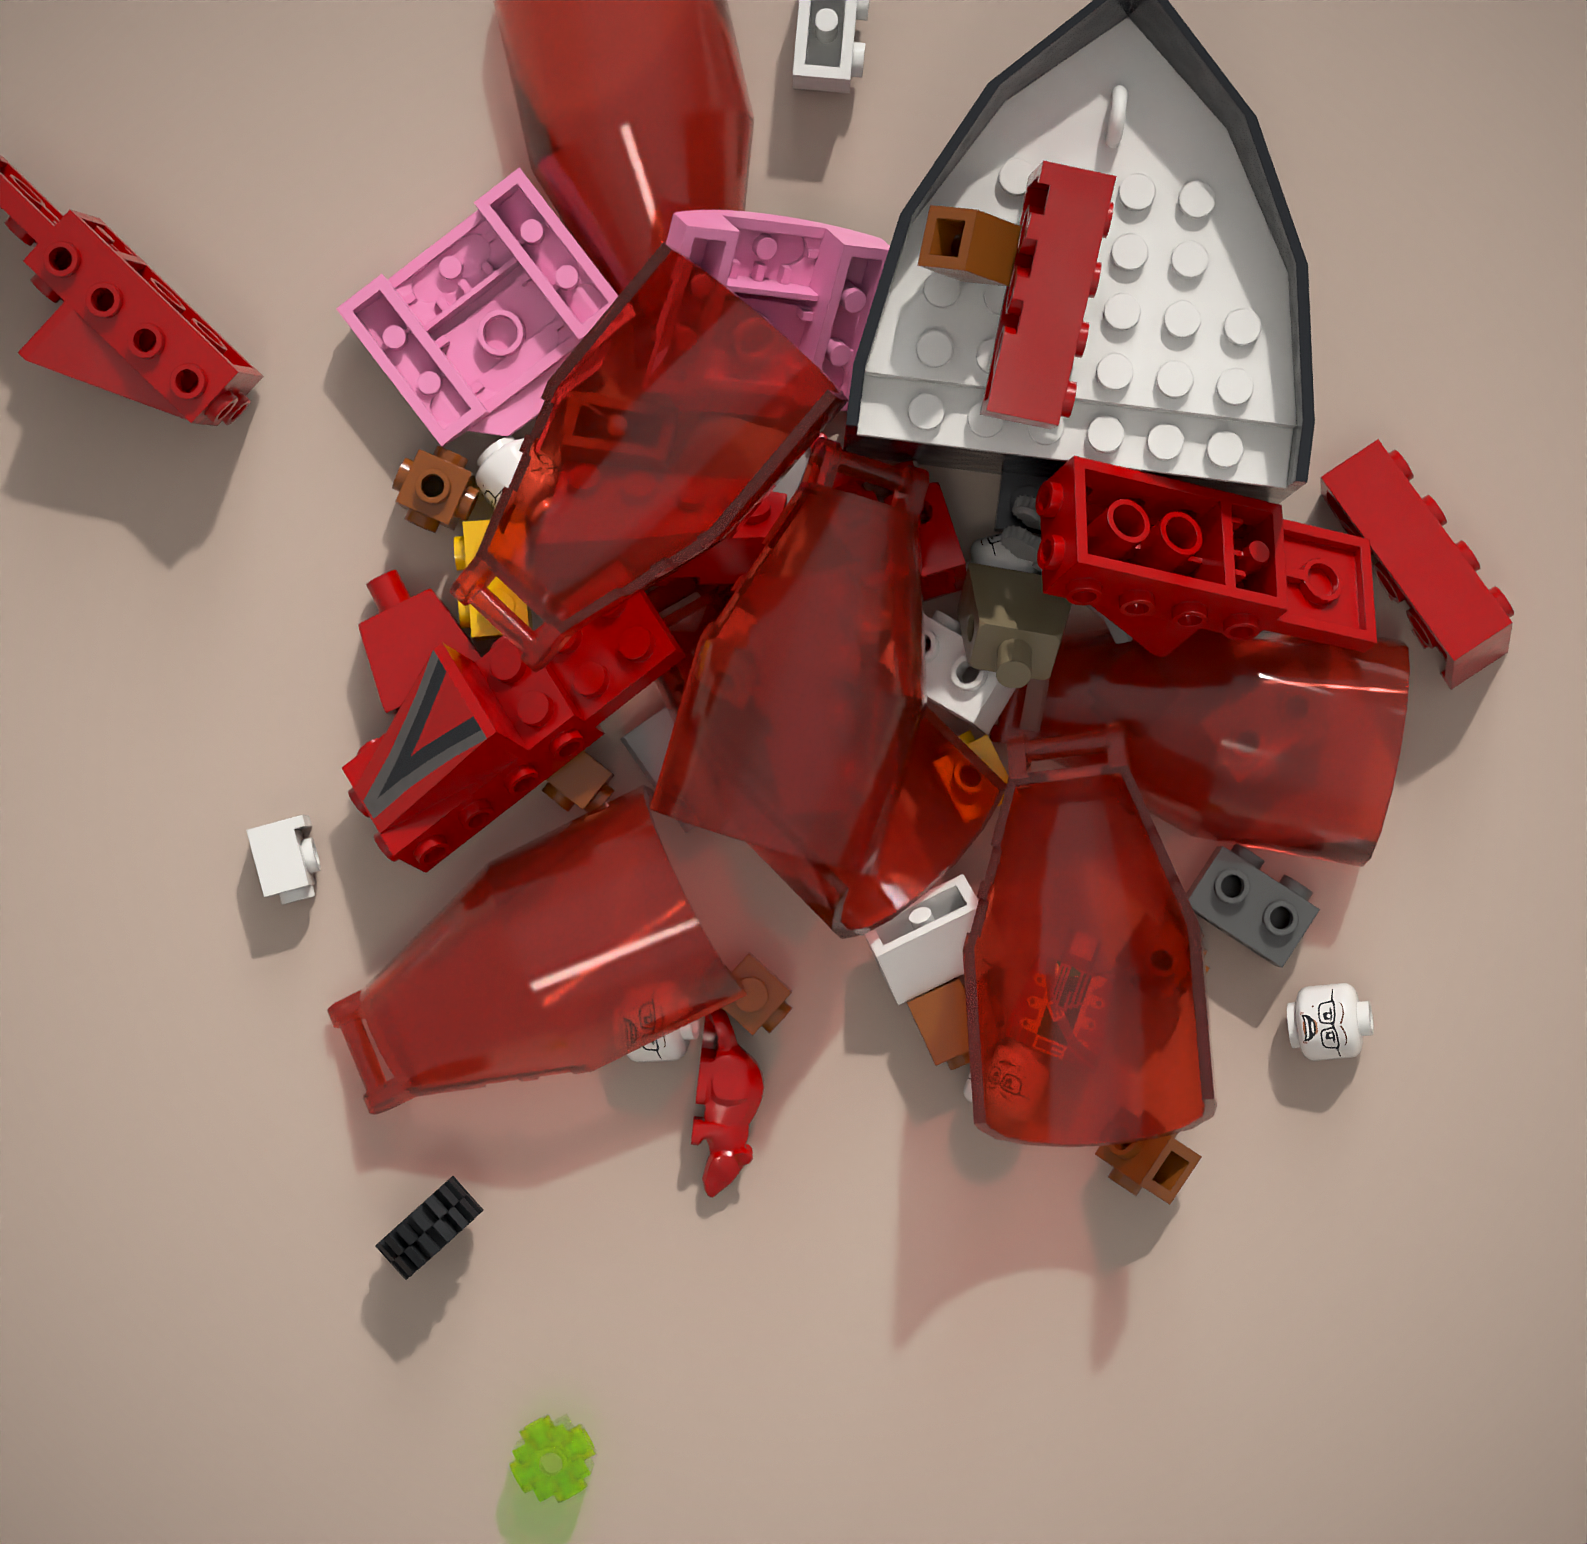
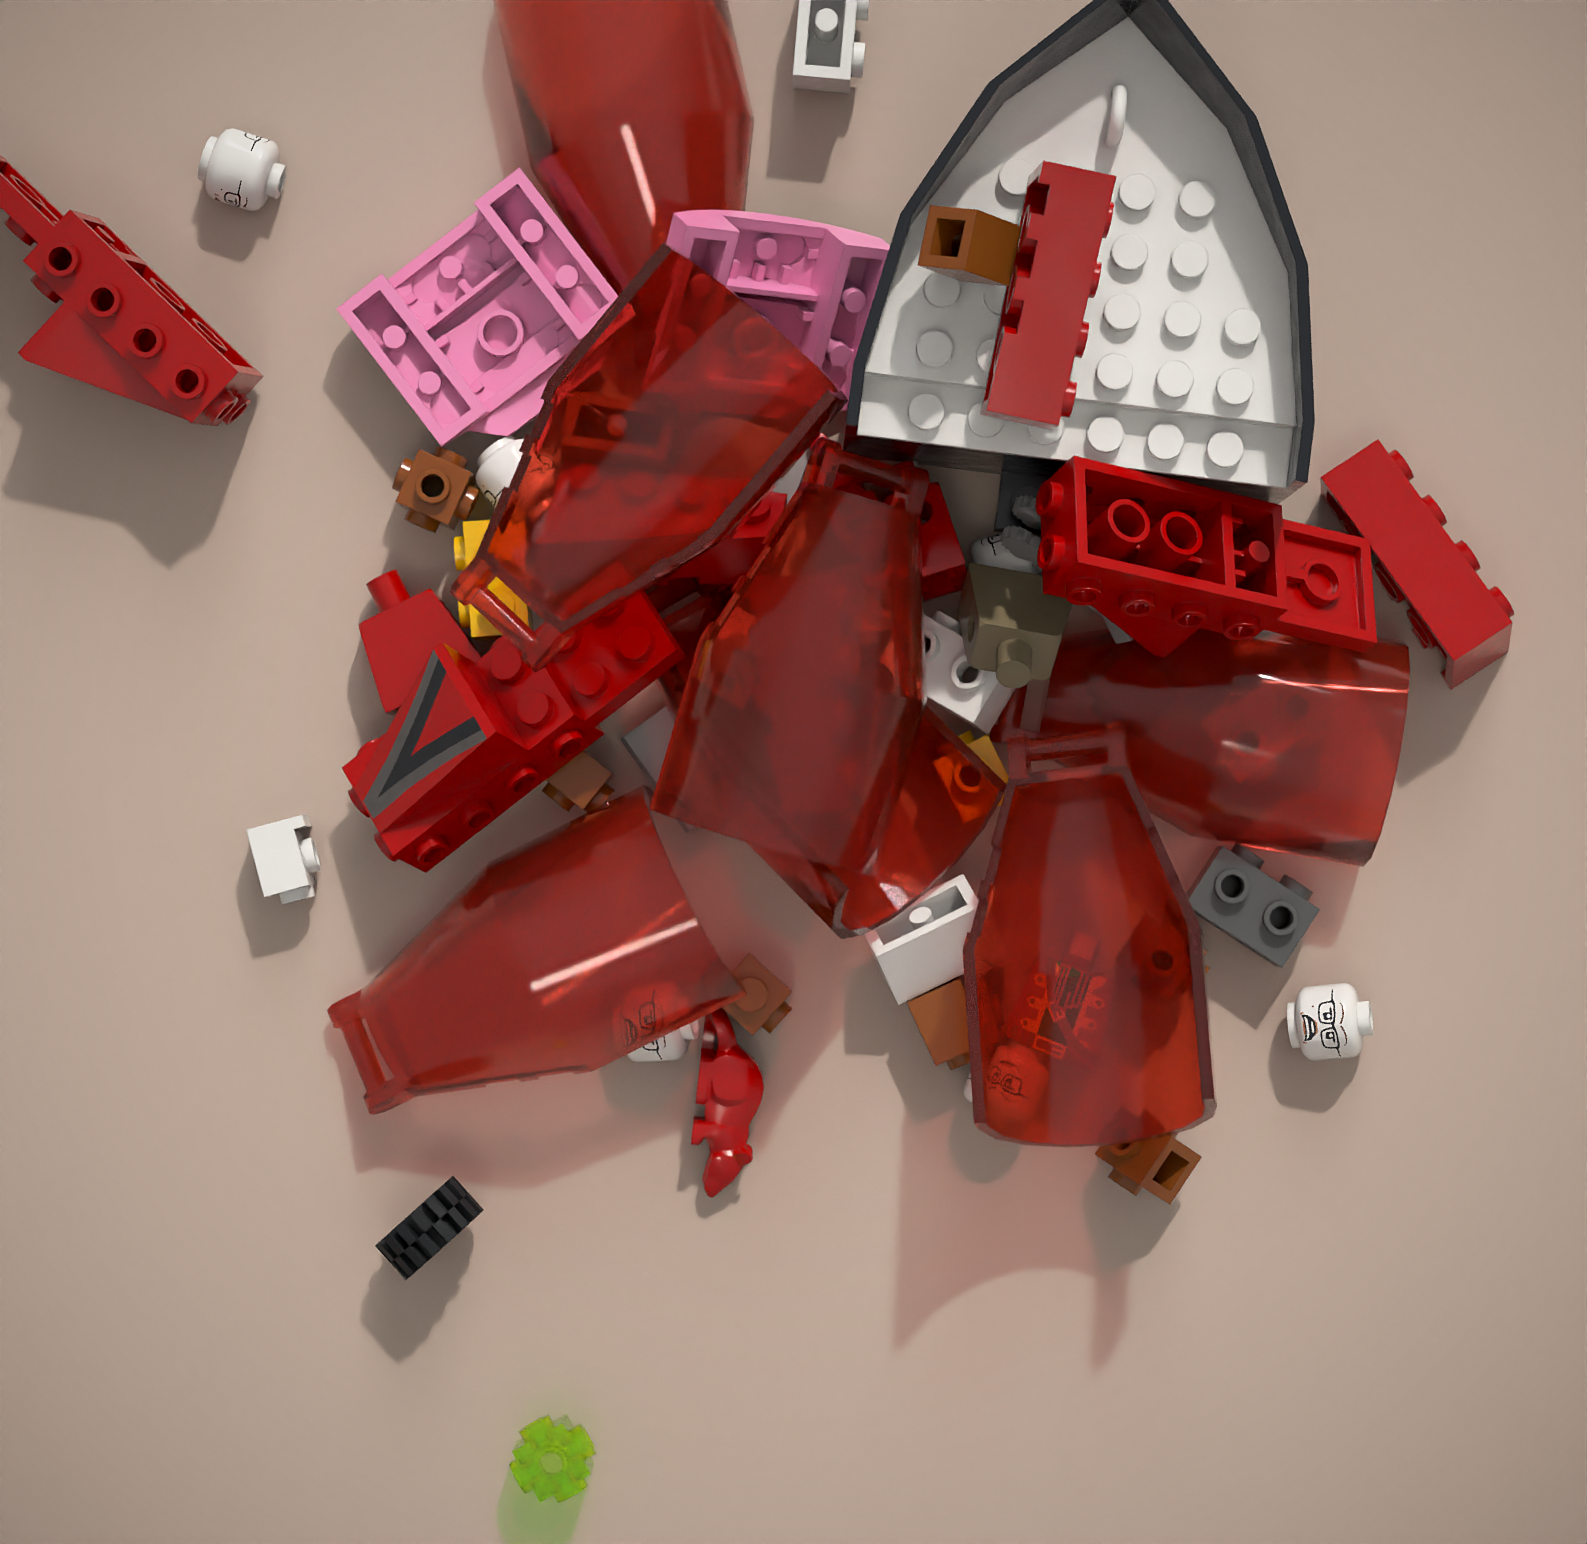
(242, 169): none -> white head

